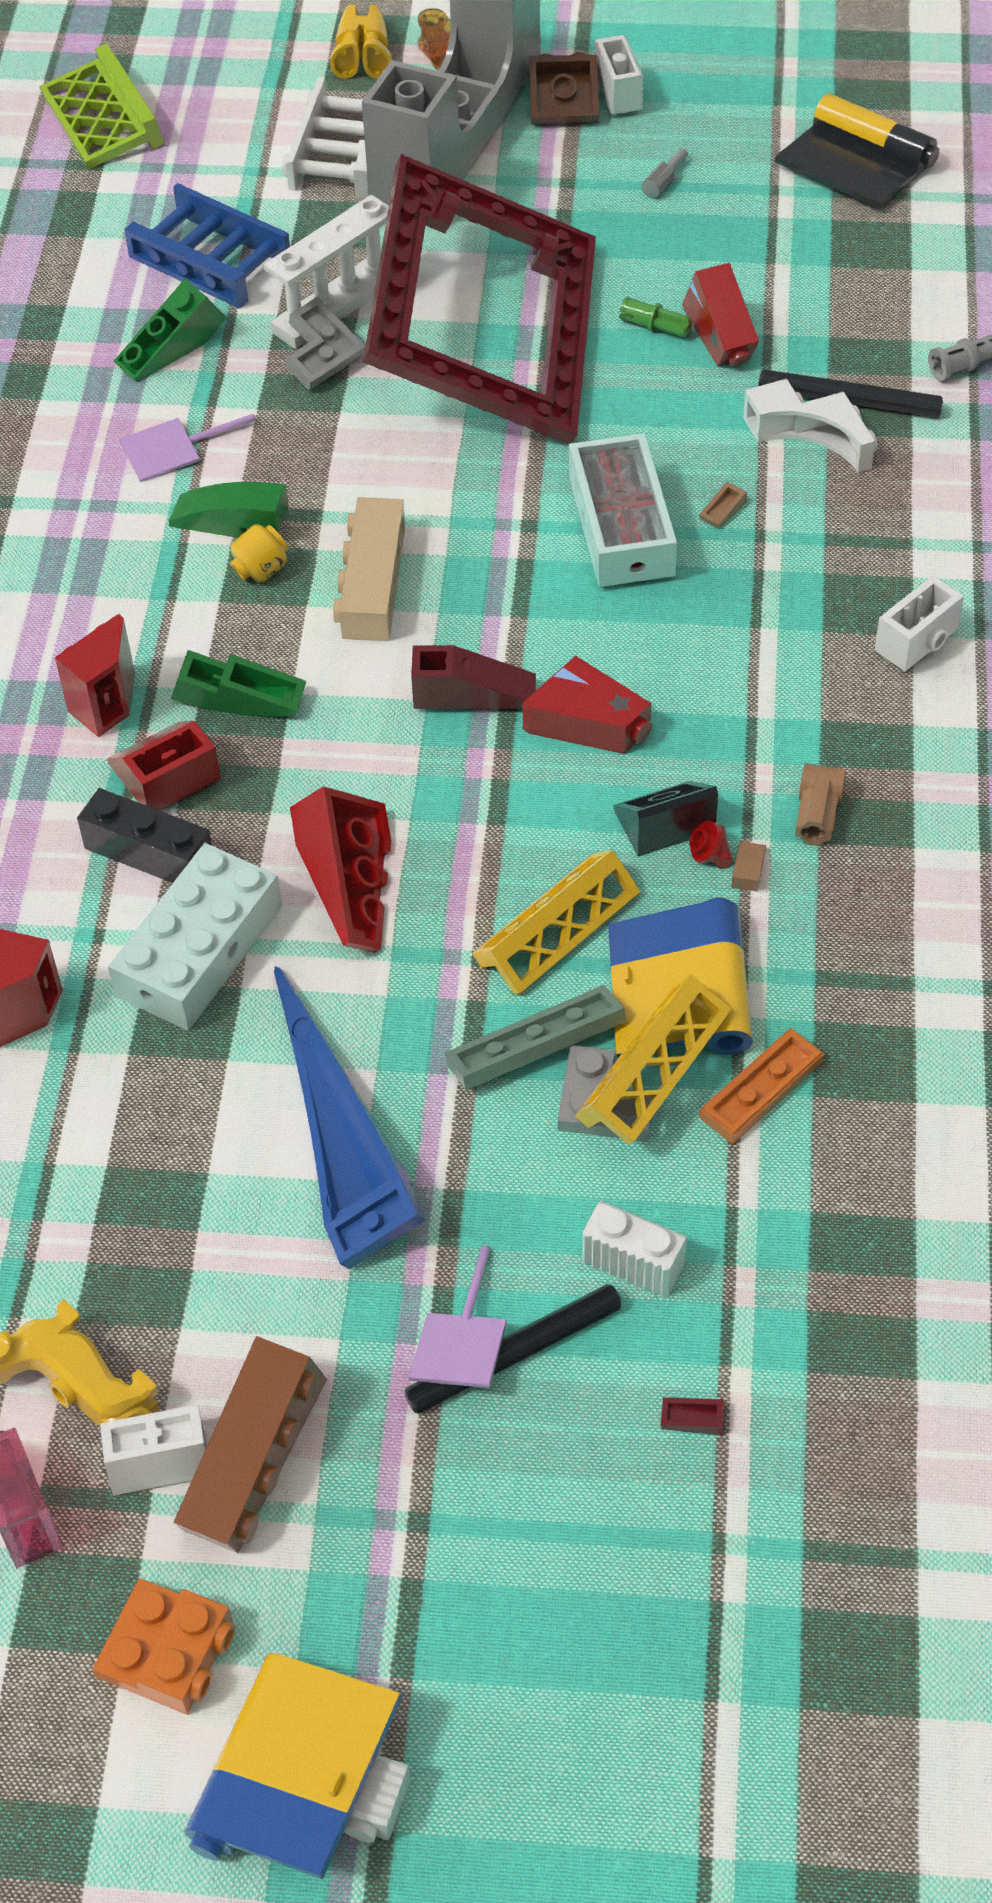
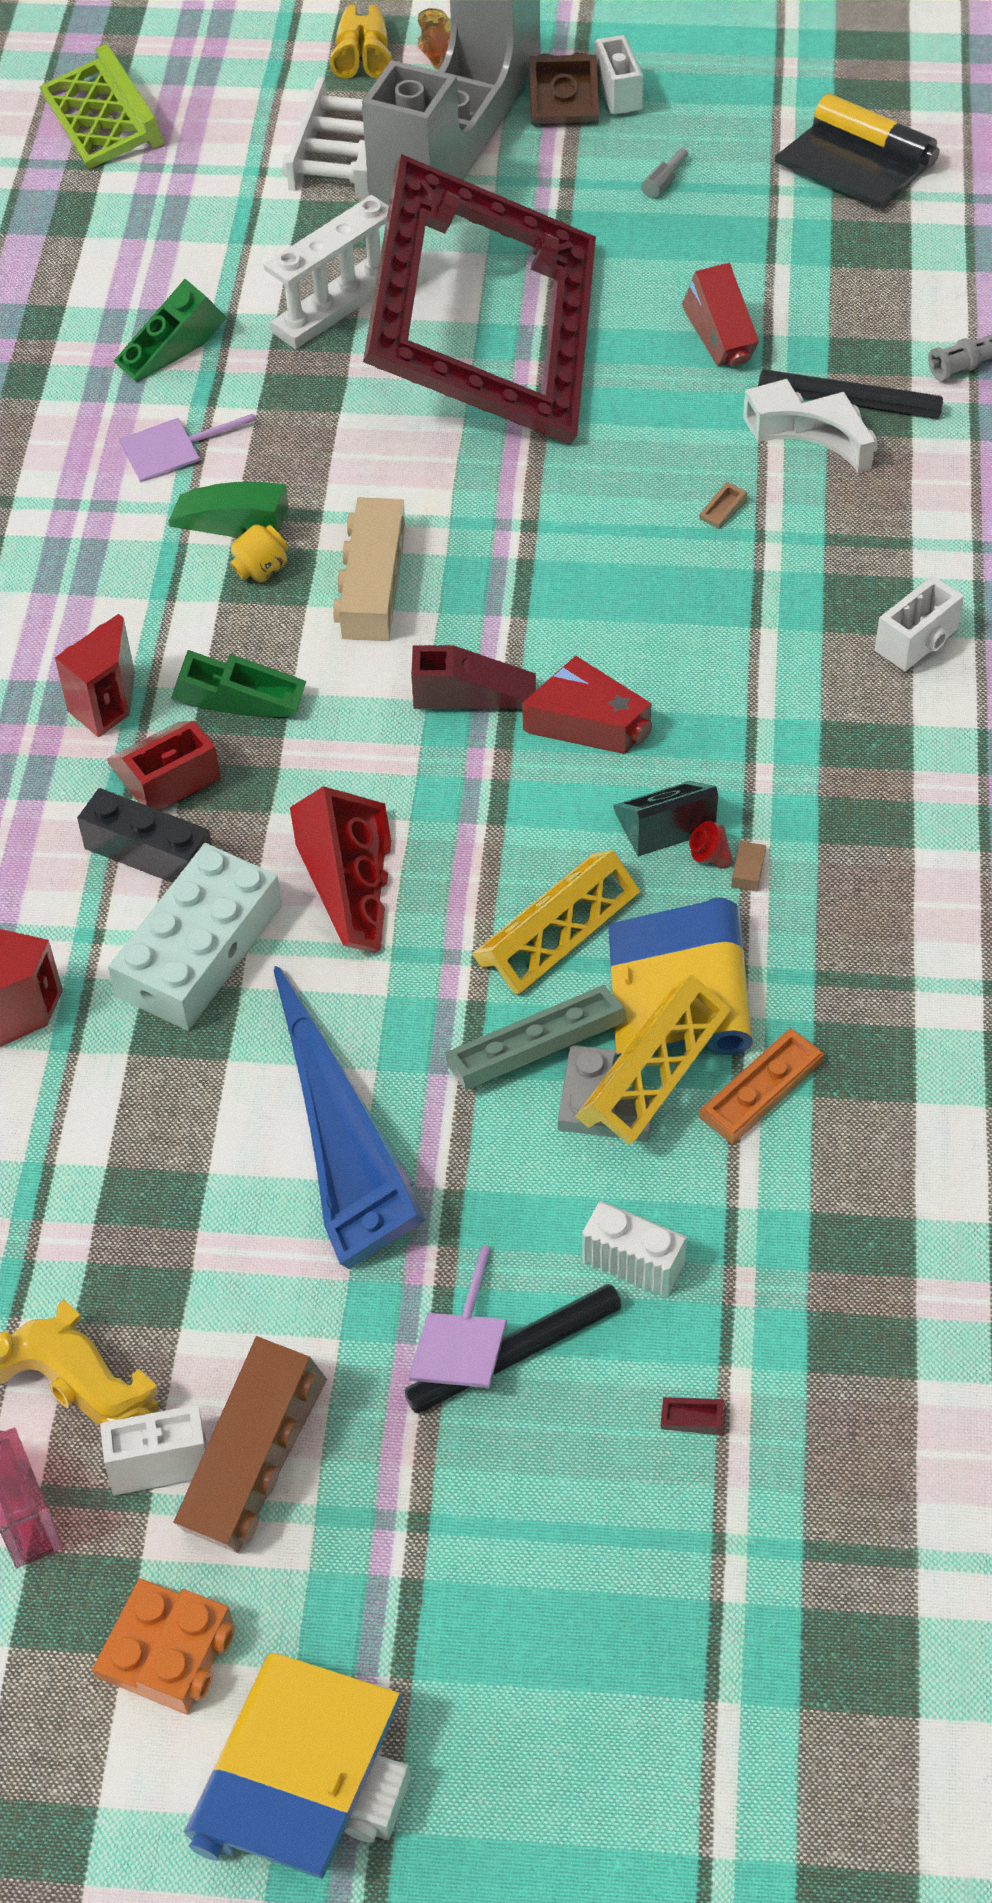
(203, 270): blue fence -> none
(329, 344): light grey plate -> none
(622, 510): brick -> none
(655, 317): bright green axle -> none
(819, 795): medium nougat piece -> none

